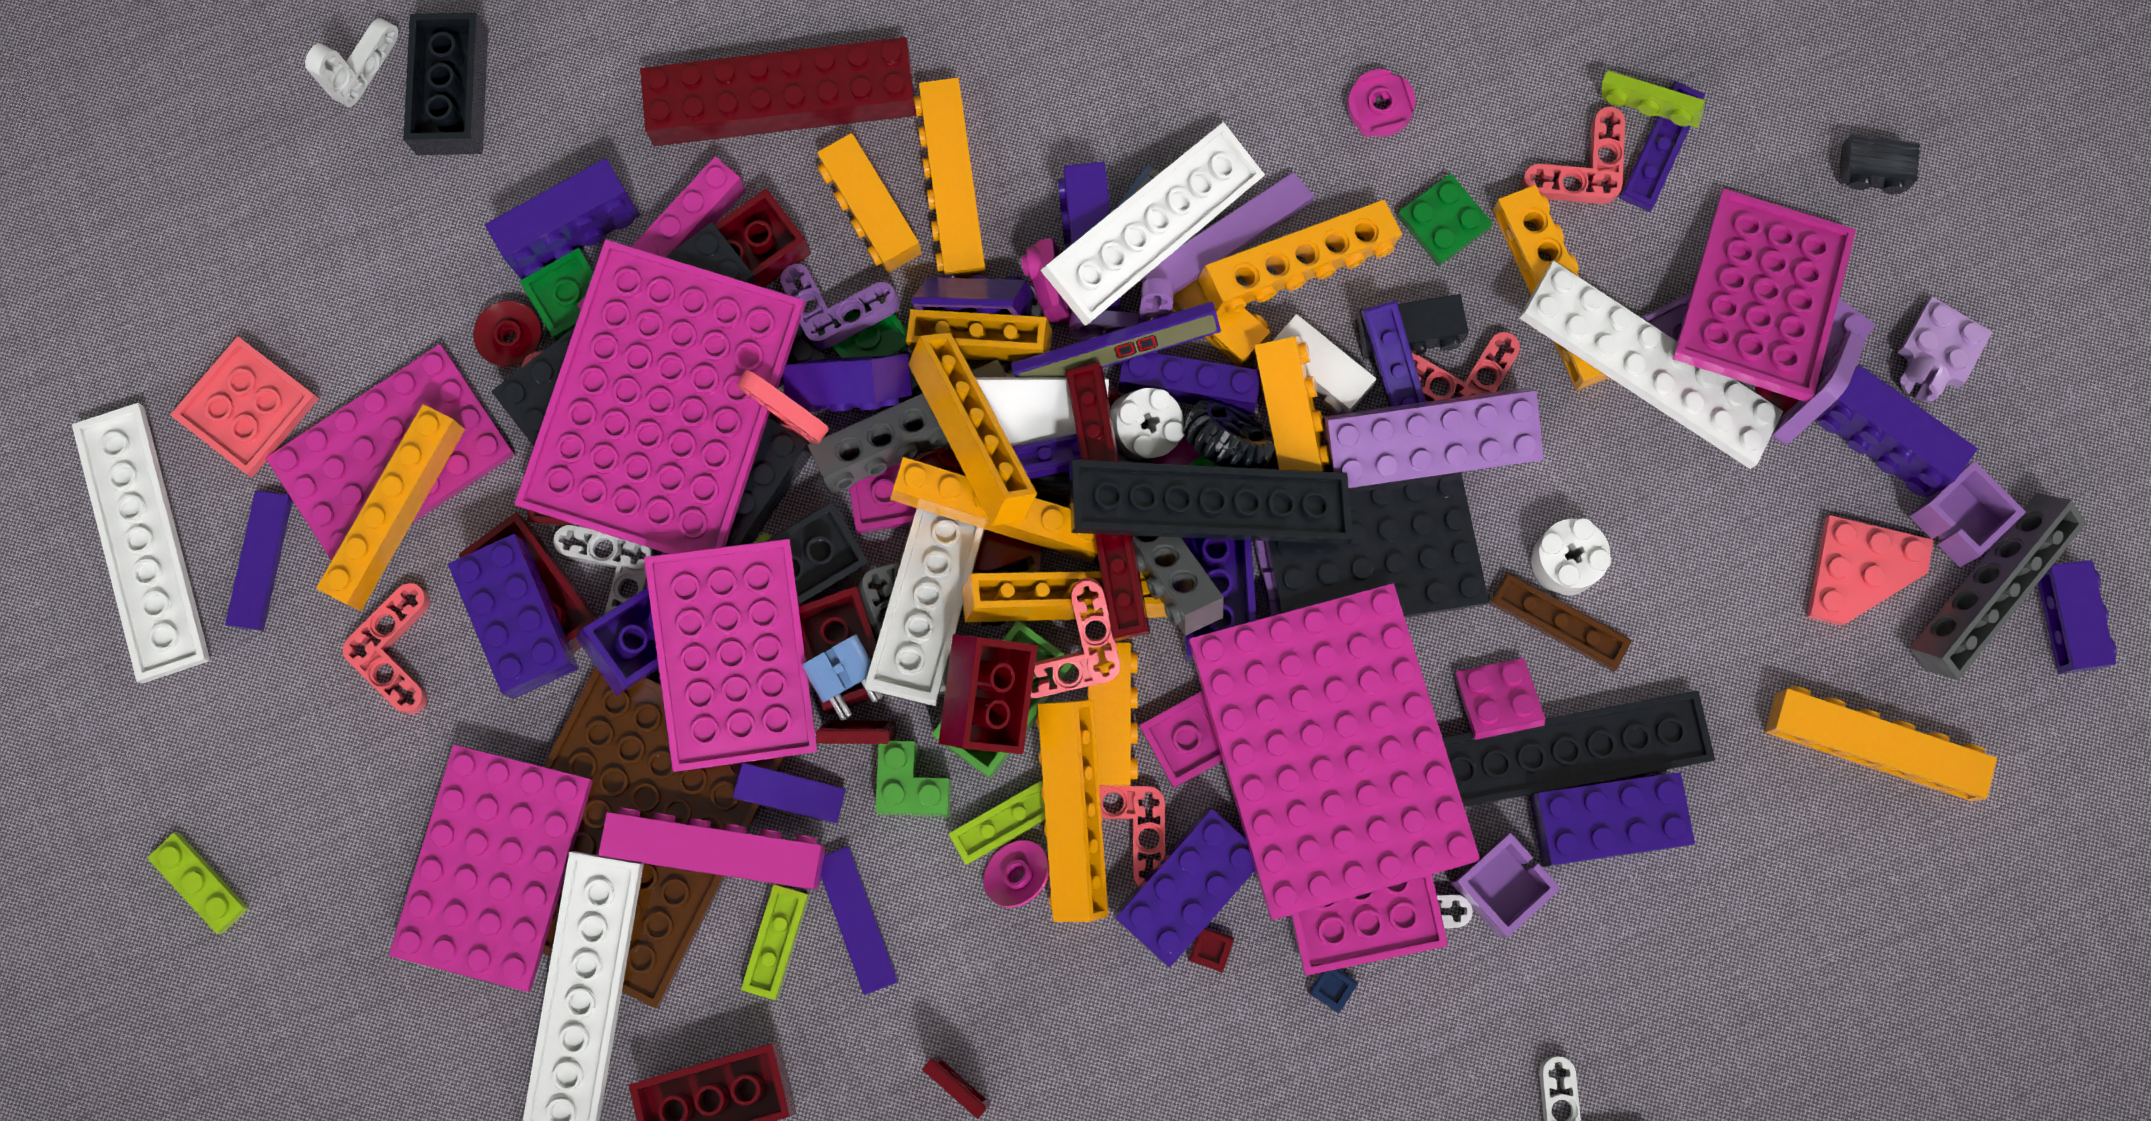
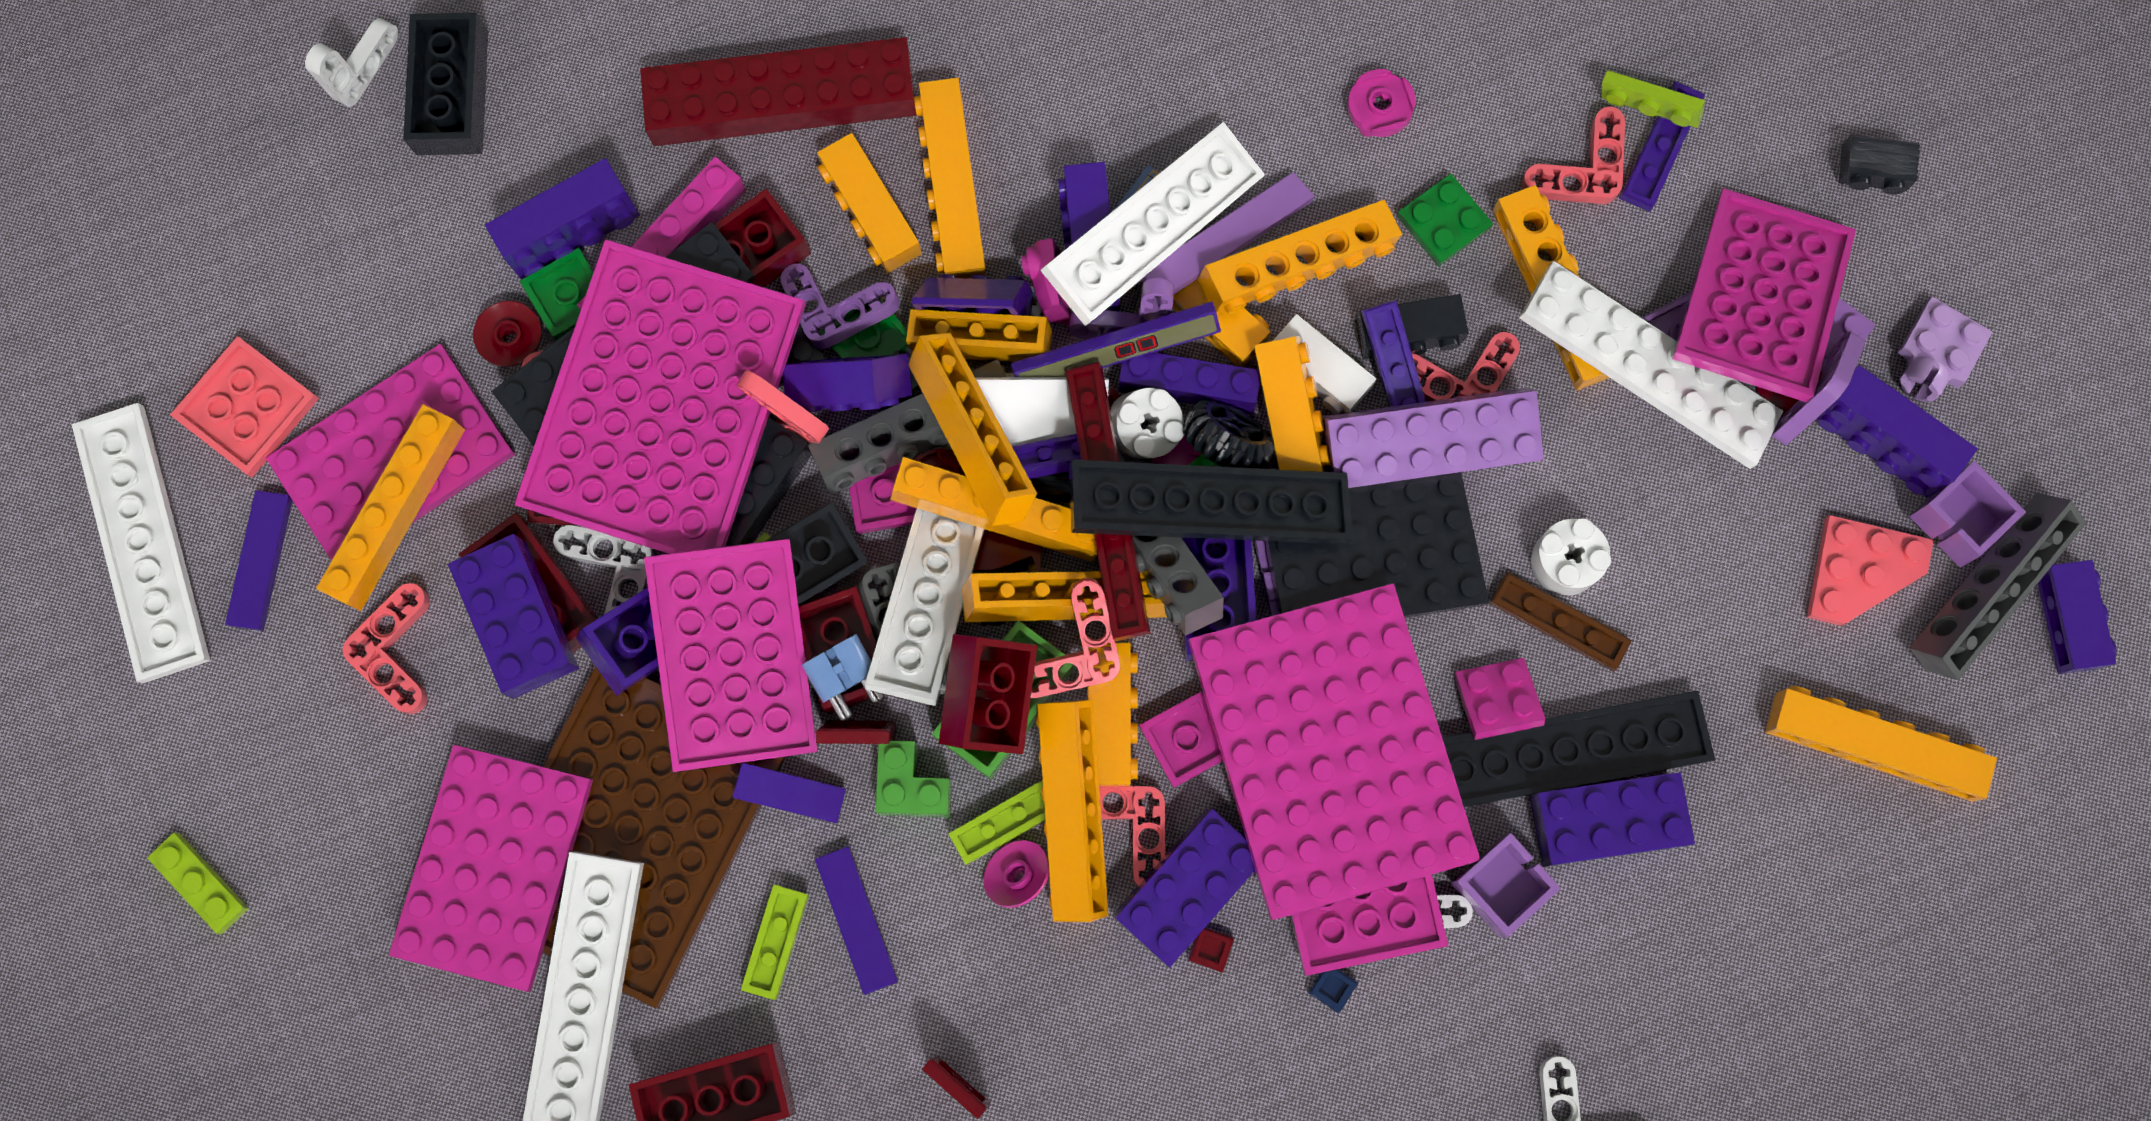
(712, 850): dark pink brick -> none

